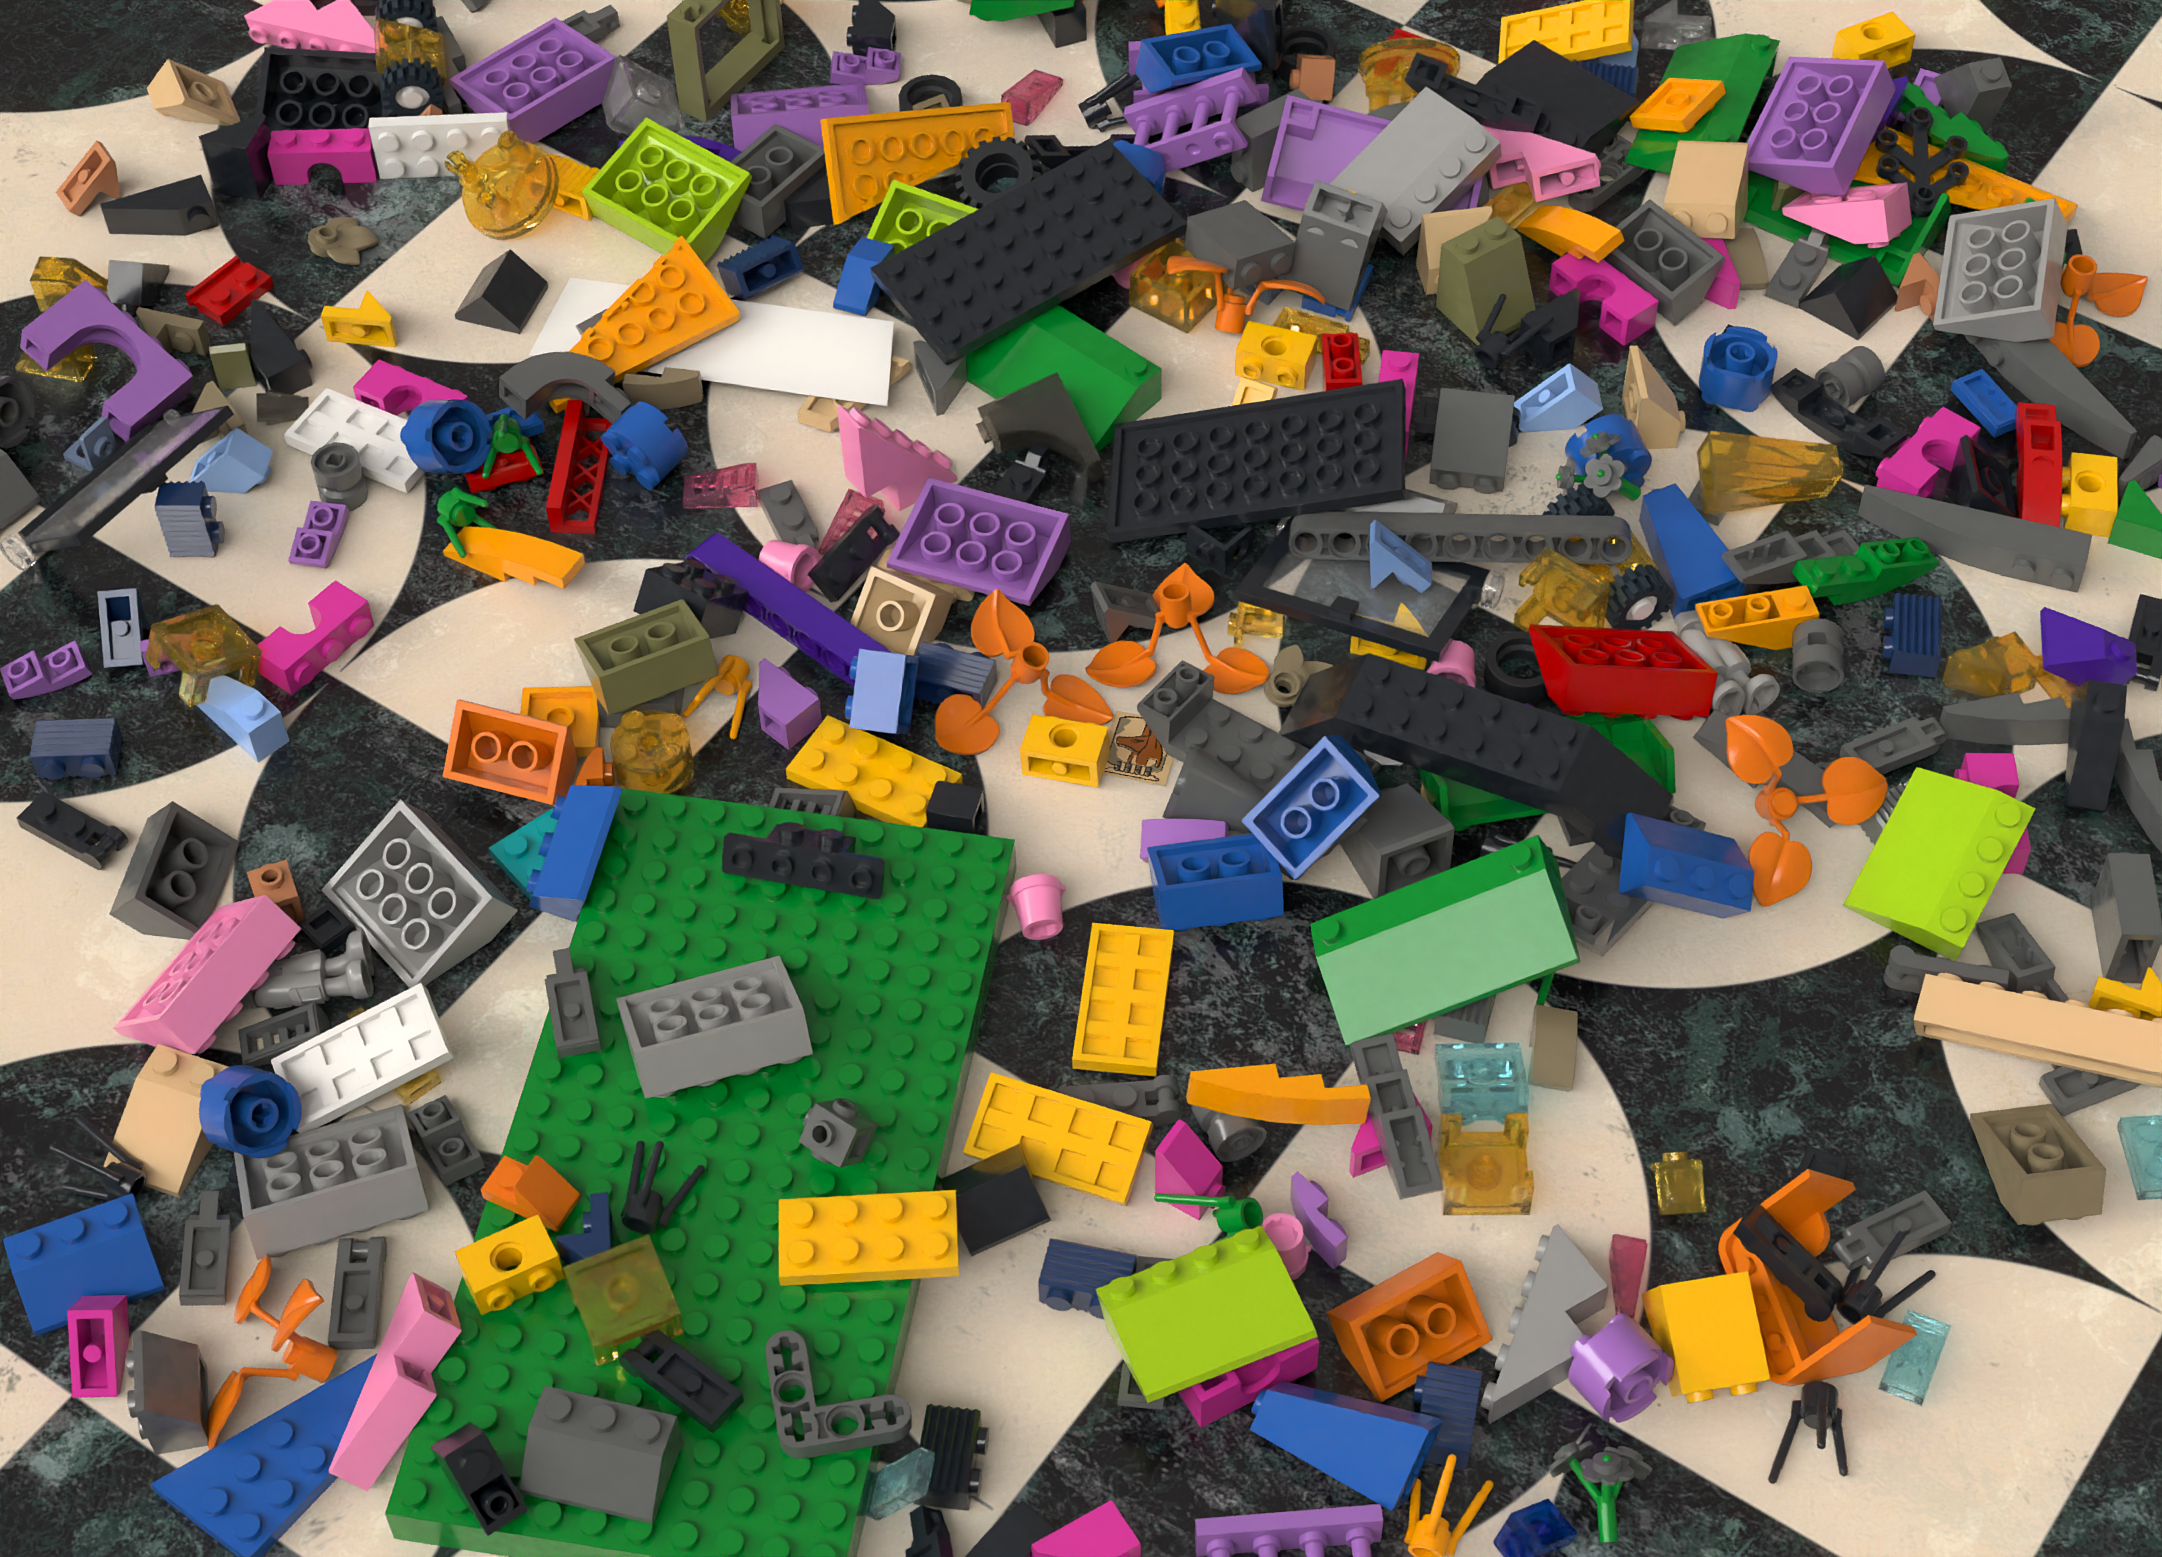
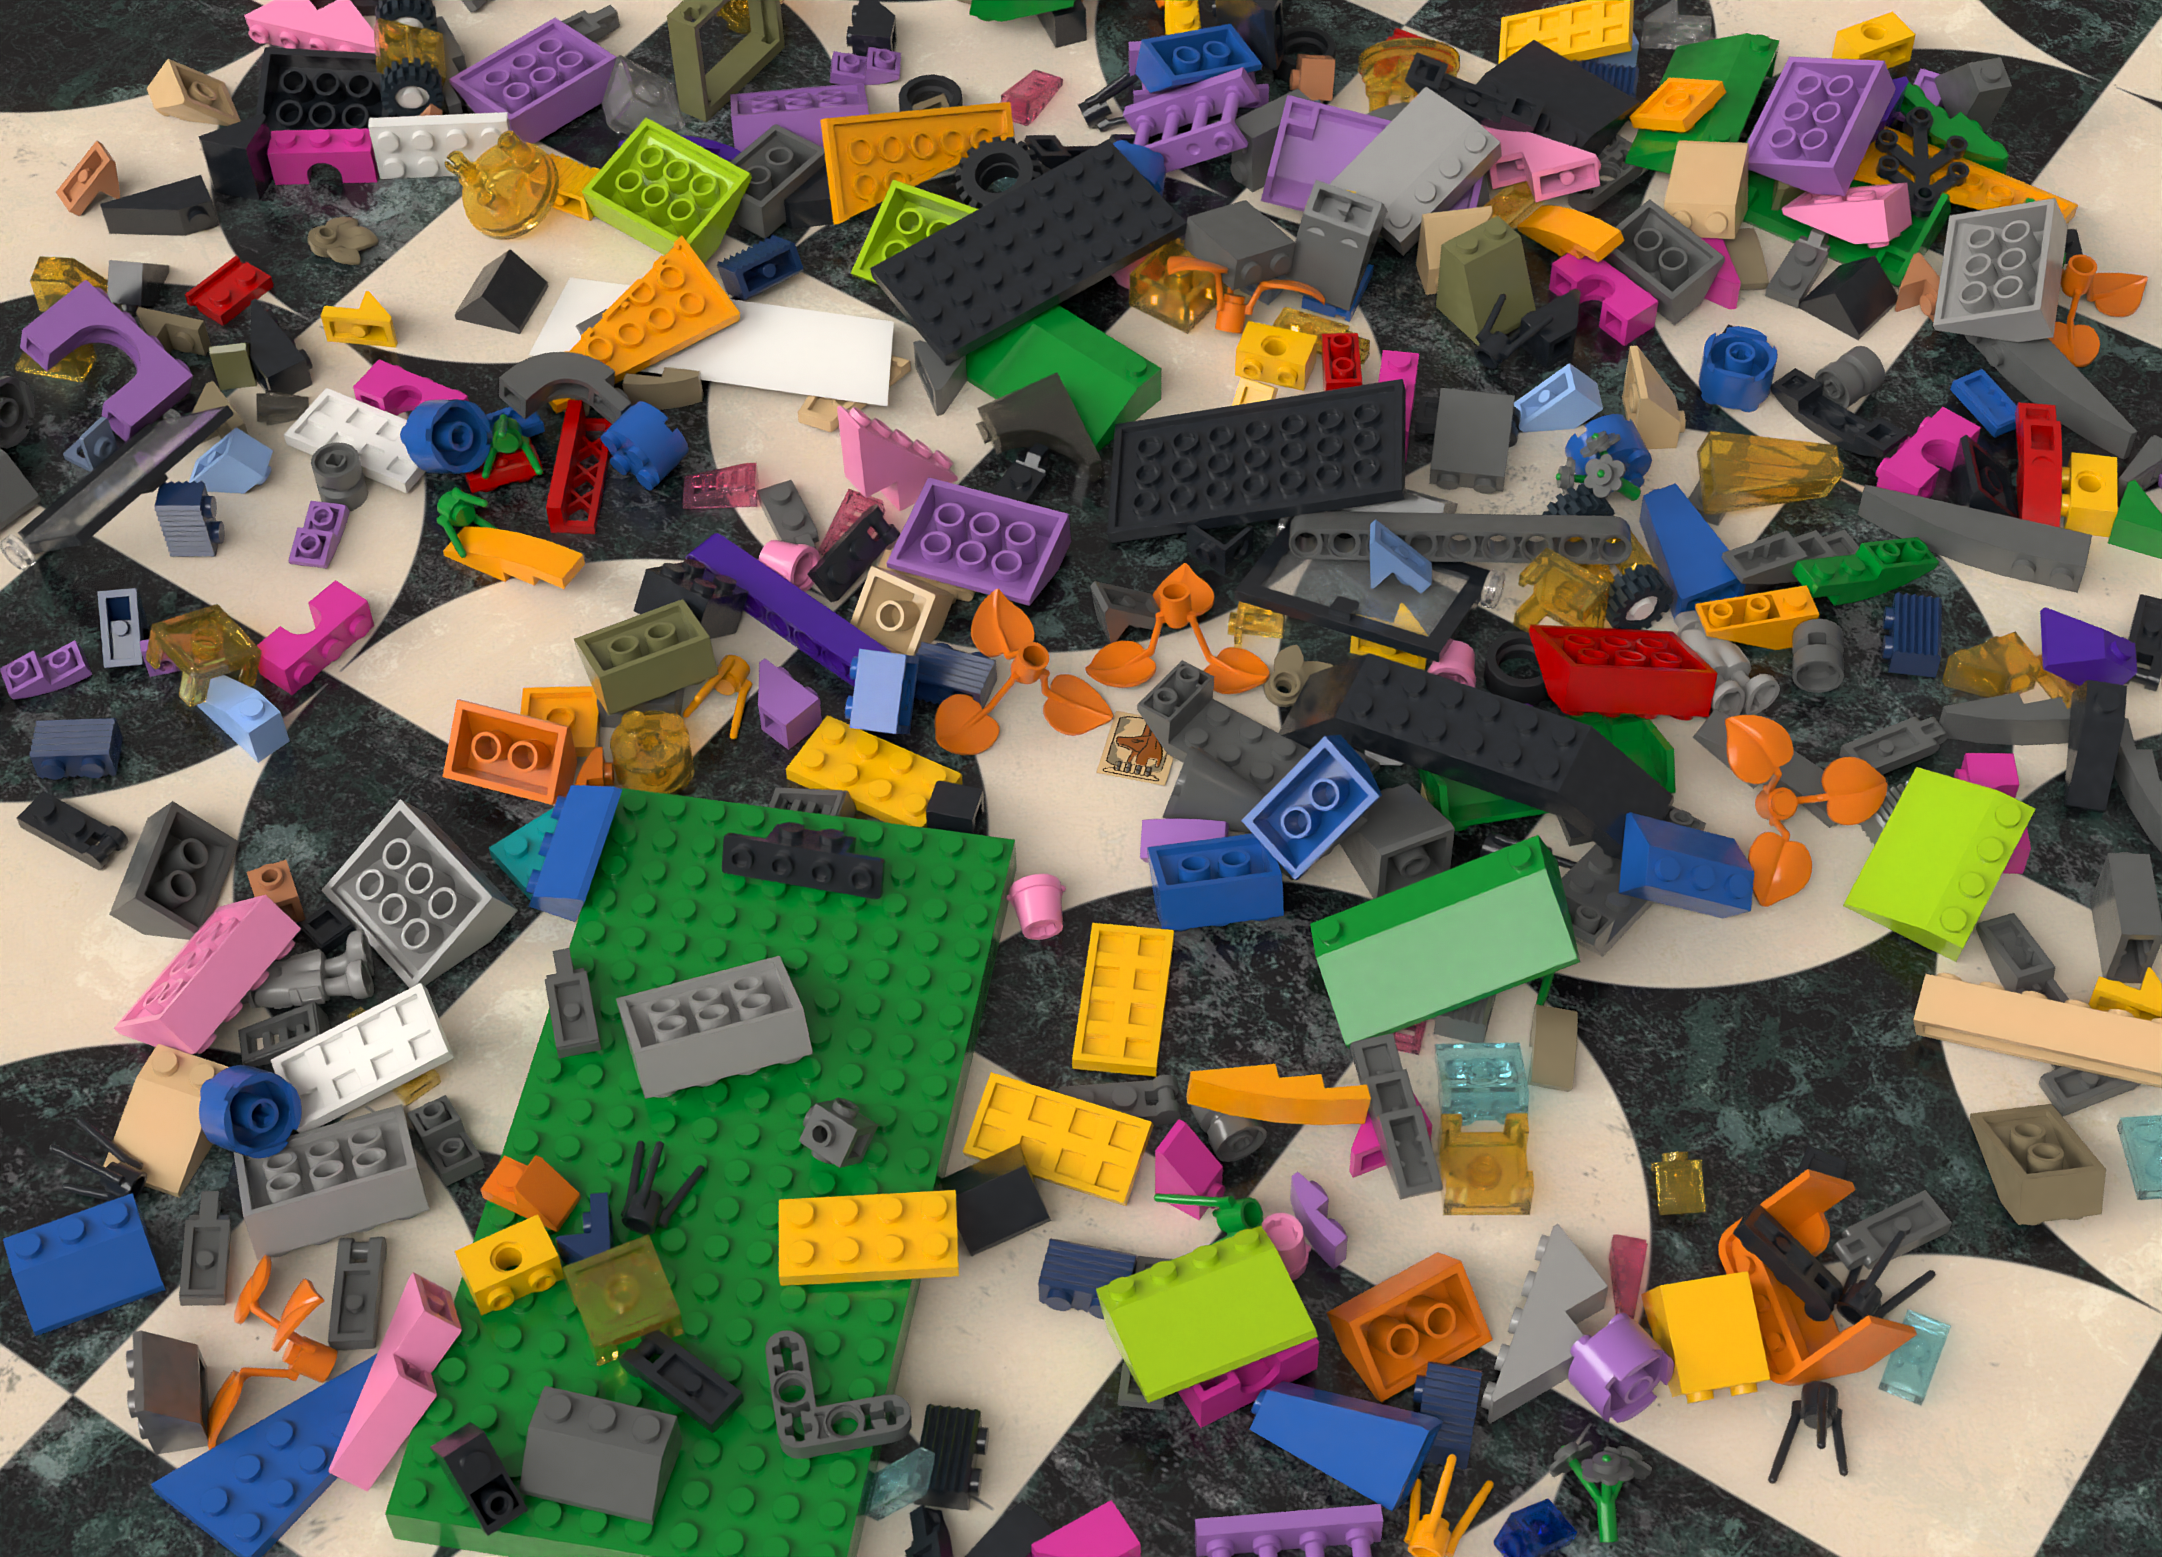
(98, 1345): dark pink slope -> none
(857, 288): blue slope -> none
(1065, 750): yellow brick -> none
(1908, 970): dark grey plate -> none

